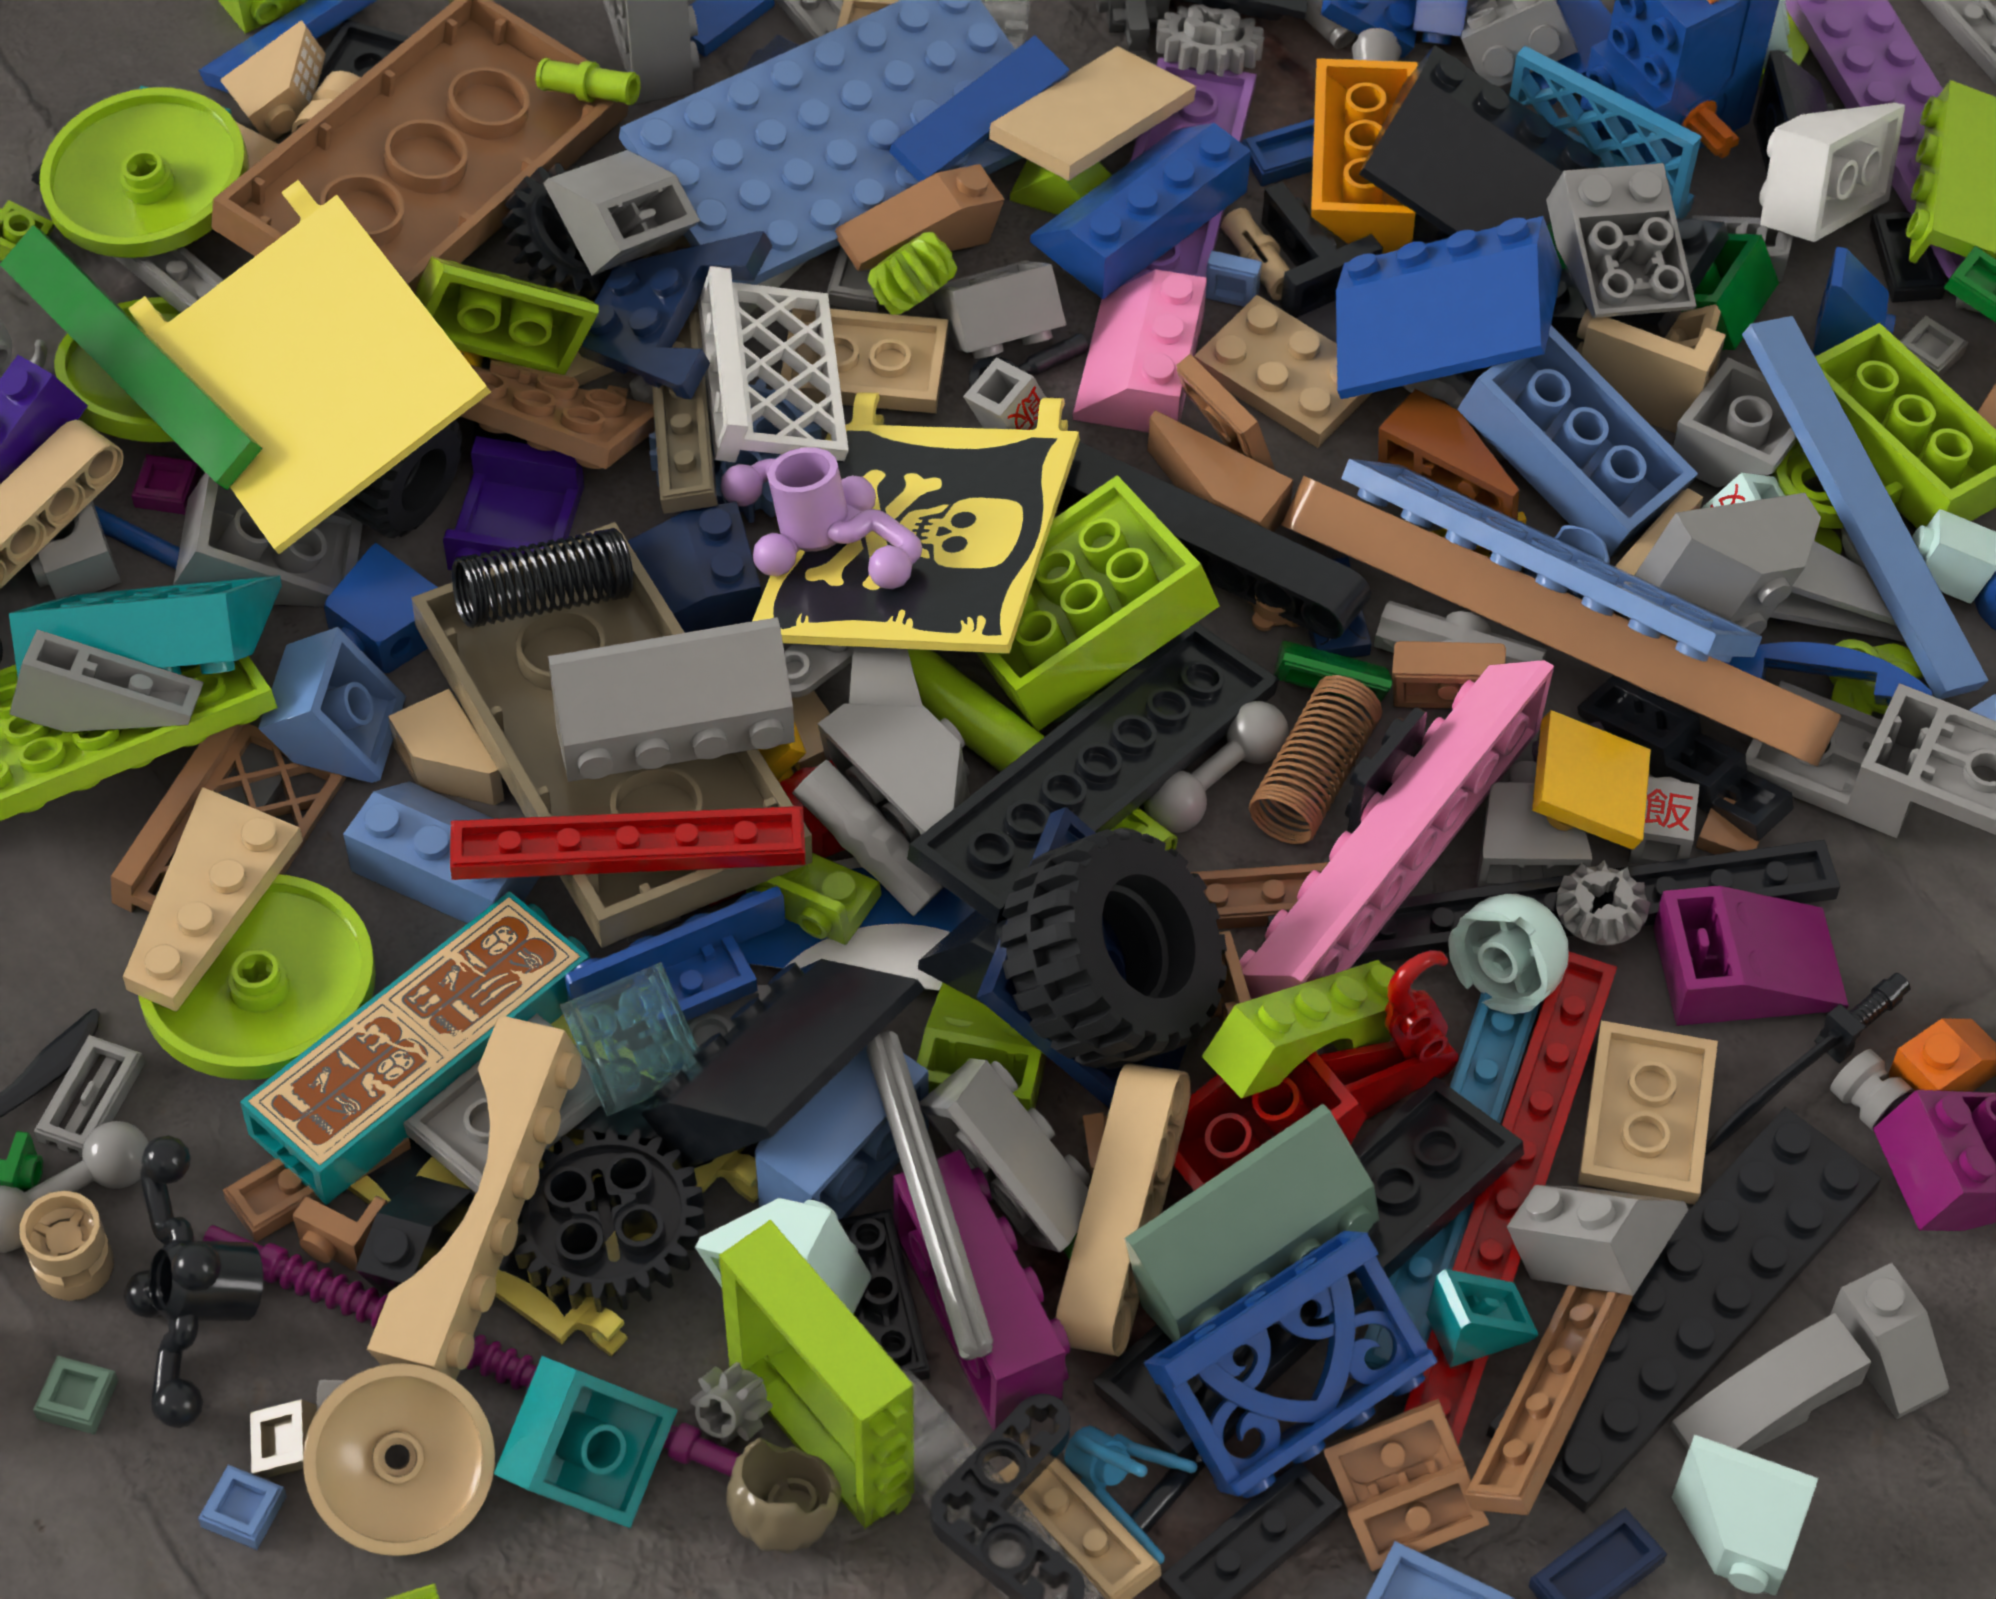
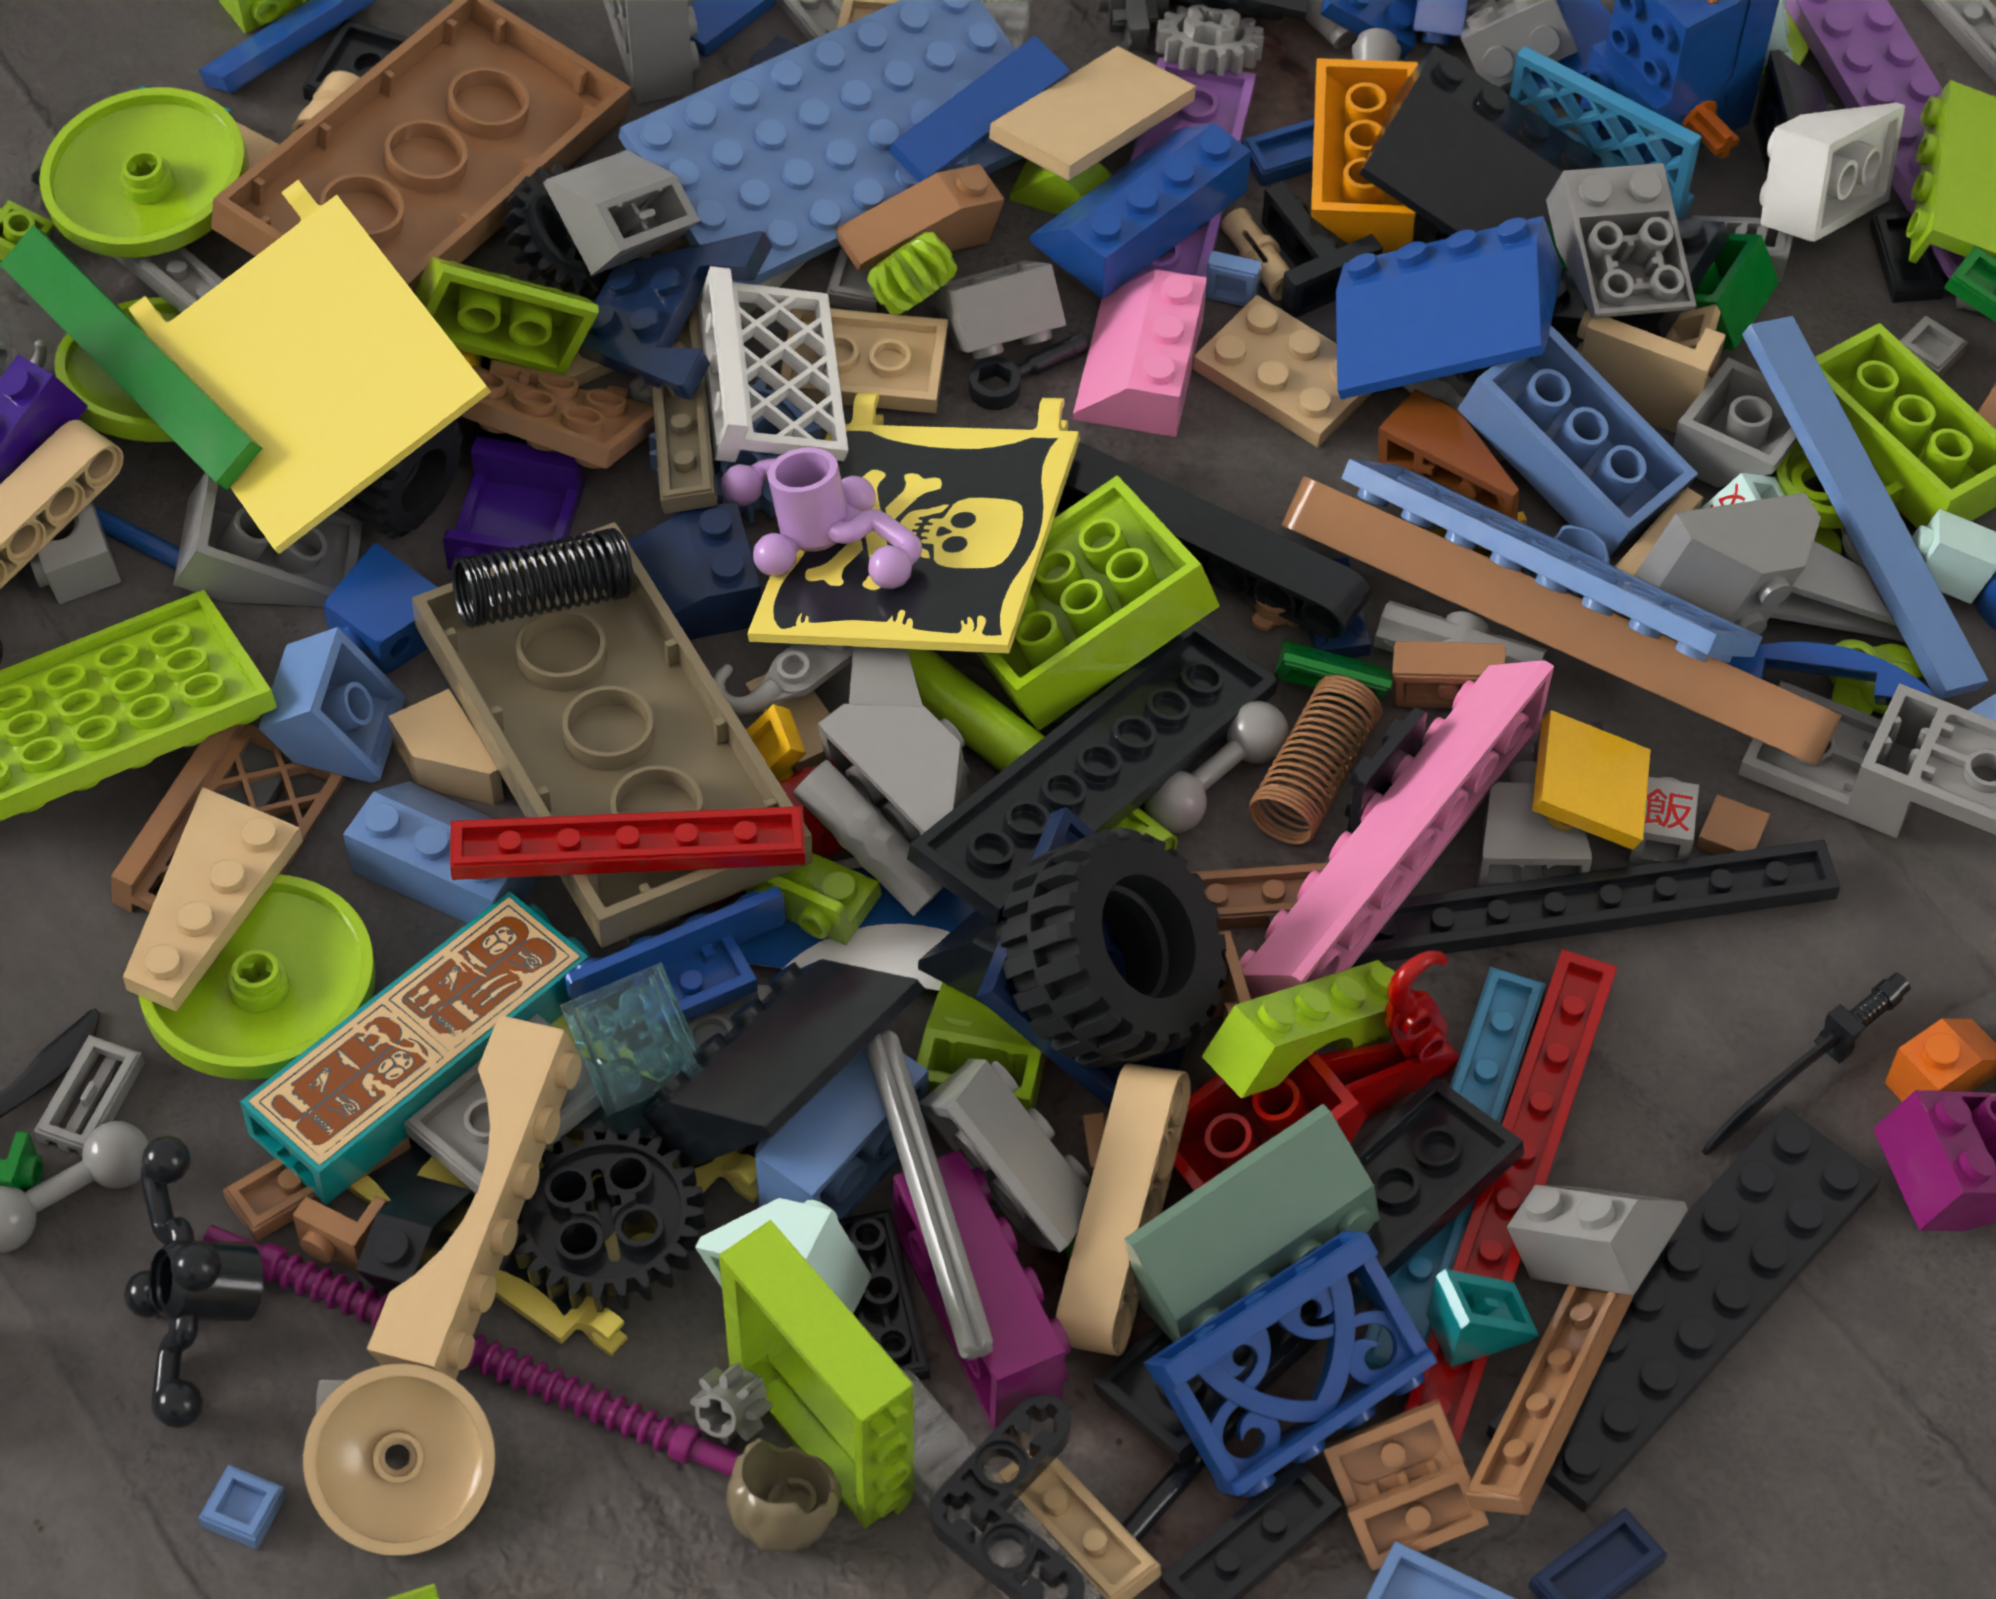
(66, 1245): tan wheel -> none
(75, 1395): sand green tile -> none
(92, 689): light grey slope -> none
(159, 624): teal slope -> none
(165, 484): magenta tile -> none
(278, 81): tan slope -> none
(279, 1437): plate -> none
(585, 1442): teal slope -> none
(588, 81): lime pin -> none
(672, 699): light grey slope -> none
(1005, 398): light grey brick -> none
(1106, 1461): dark azure plant -> none
(1219, 473): medium nougat slope -> none
(1227, 416): medium nougat tile -> none
(1510, 951): light aqua cylinder -> none
(1611, 923): light grey gear -> none
(1648, 1112): tan plate -> none
(1688, 755): black slope -> none
(1742, 1512): light aqua slope -> none
(1744, 956): magenta slope -> none
(1777, 1389): light grey slope -> none
(1849, 303): blue slope -> none
(1868, 1086): light grey wheel -> none
(1895, 1337): light grey slope -> none

